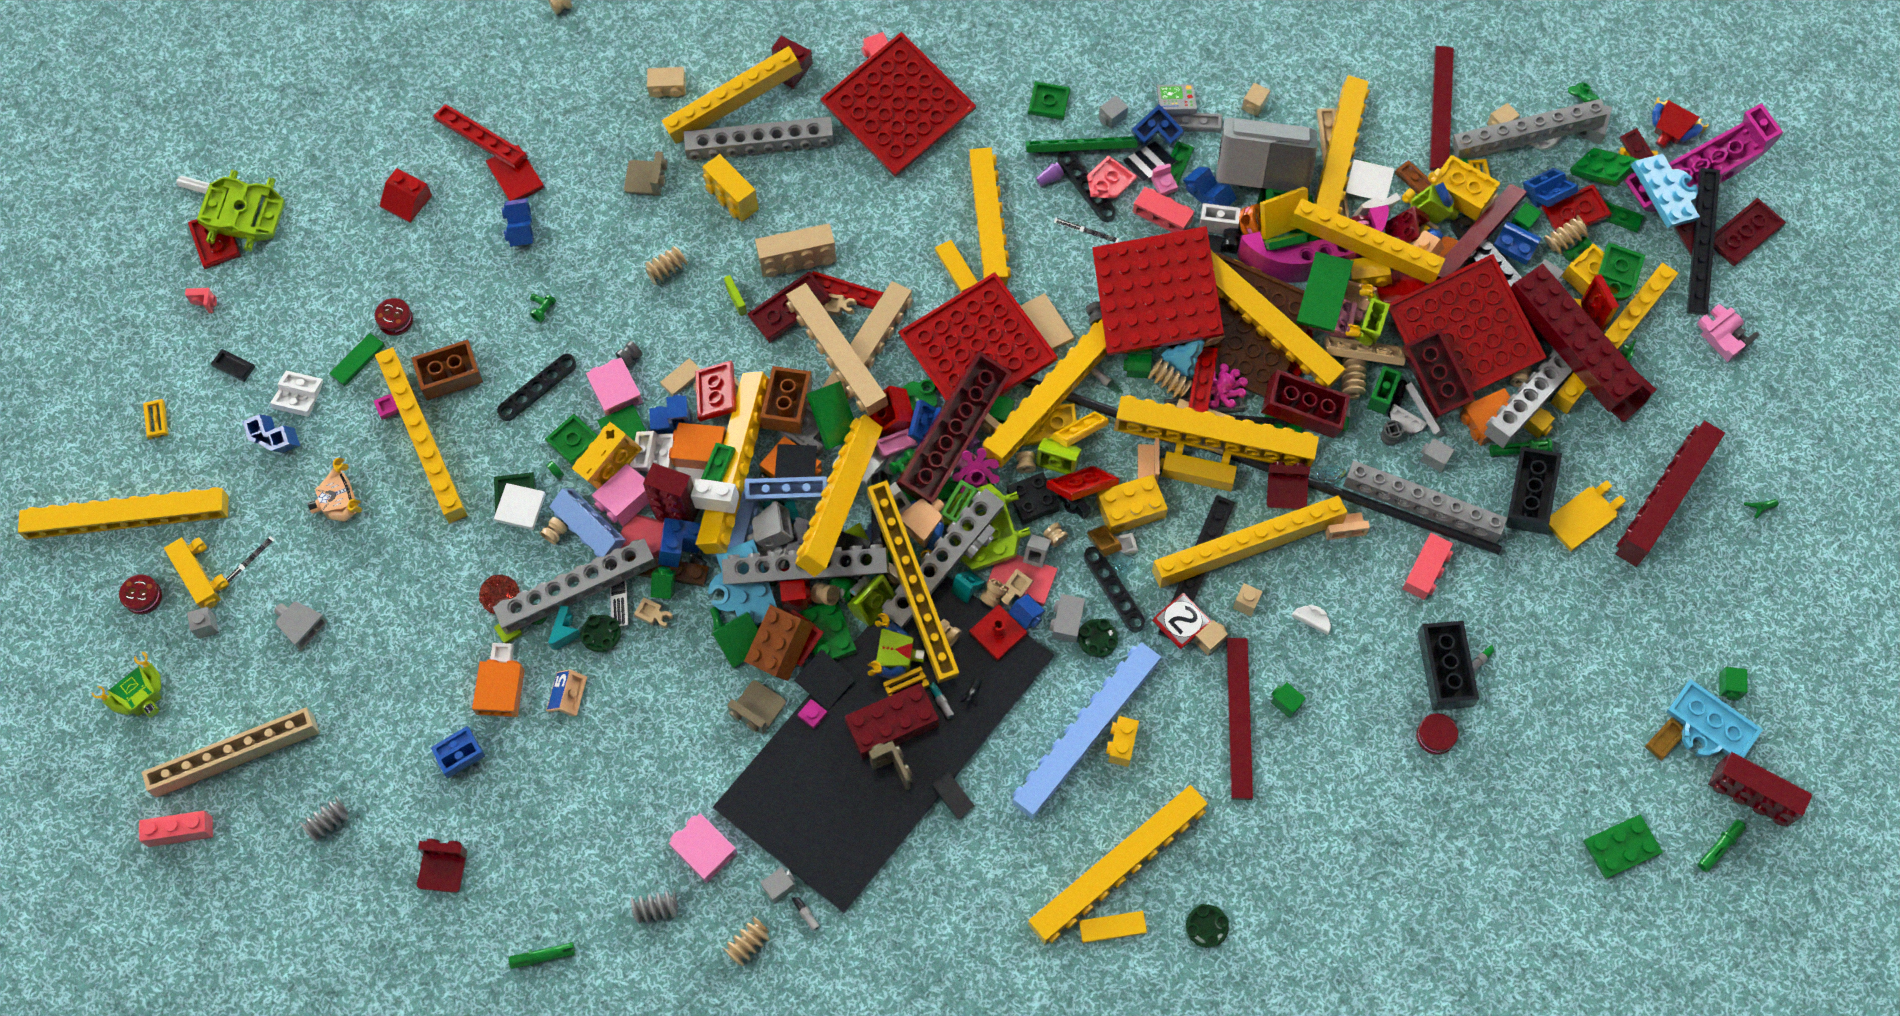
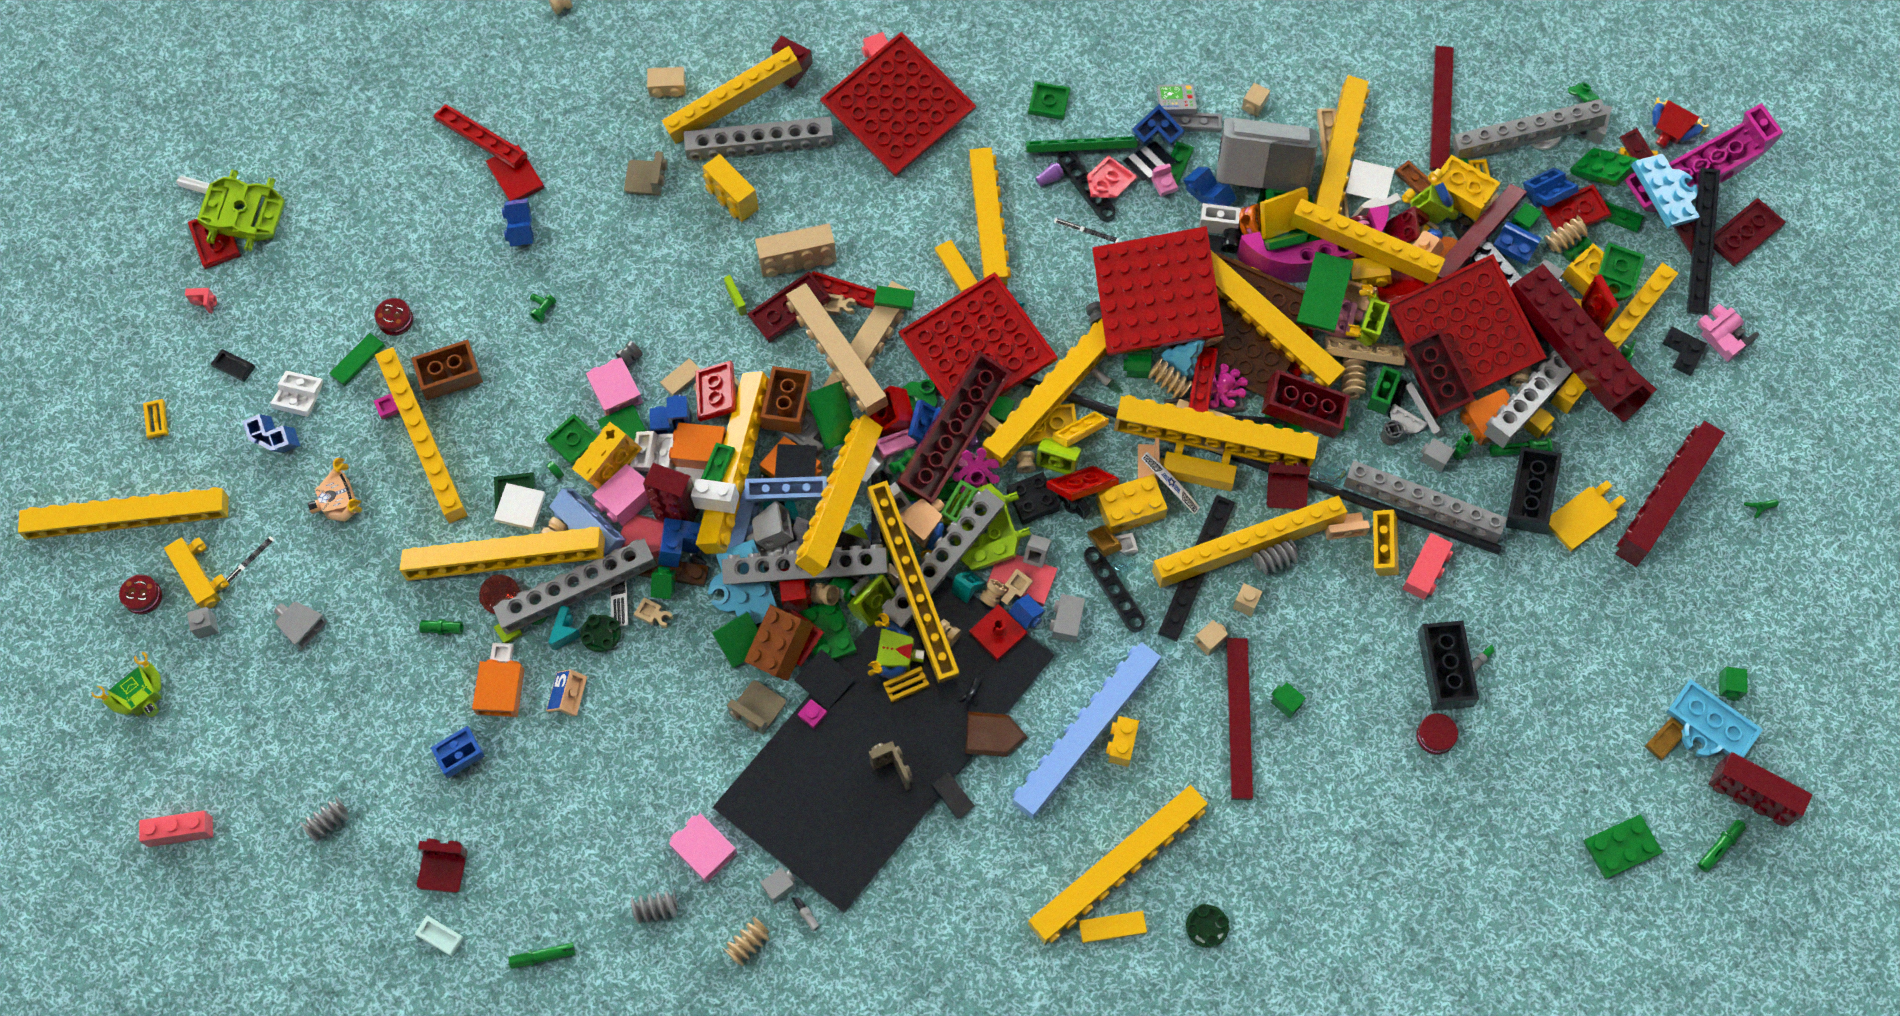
(230, 752): tan brick -> none
(404, 195): red slope -> none
(439, 936): none -> light aqua tile
(441, 627): none -> green pin
(502, 553): none -> yellow brick
(540, 378): black beam -> none
(665, 264): tan piece -> none
(717, 621): green bar -> none
(892, 719): dark red brick -> none
(894, 297): none -> green tile
(941, 701): light grey piece -> none
(984, 539): light grey plate -> none
(992, 734): none -> reddish brown tile
(1048, 321): tan tile -> none
(1055, 534): tan wheel -> none
(1097, 637): dark green dish -> none
(1113, 112): light grey brick -> none
(1162, 211): coral brick -> none
(1171, 482): none -> white sticker
(1181, 621): slope -> none
(1275, 556): none -> light grey piece
(1314, 617): white tile -> none
(1385, 542): none -> yellow brick
(1463, 446): none -> green pin
(1503, 114): tan brick -> none
(1689, 349): none -> black plate

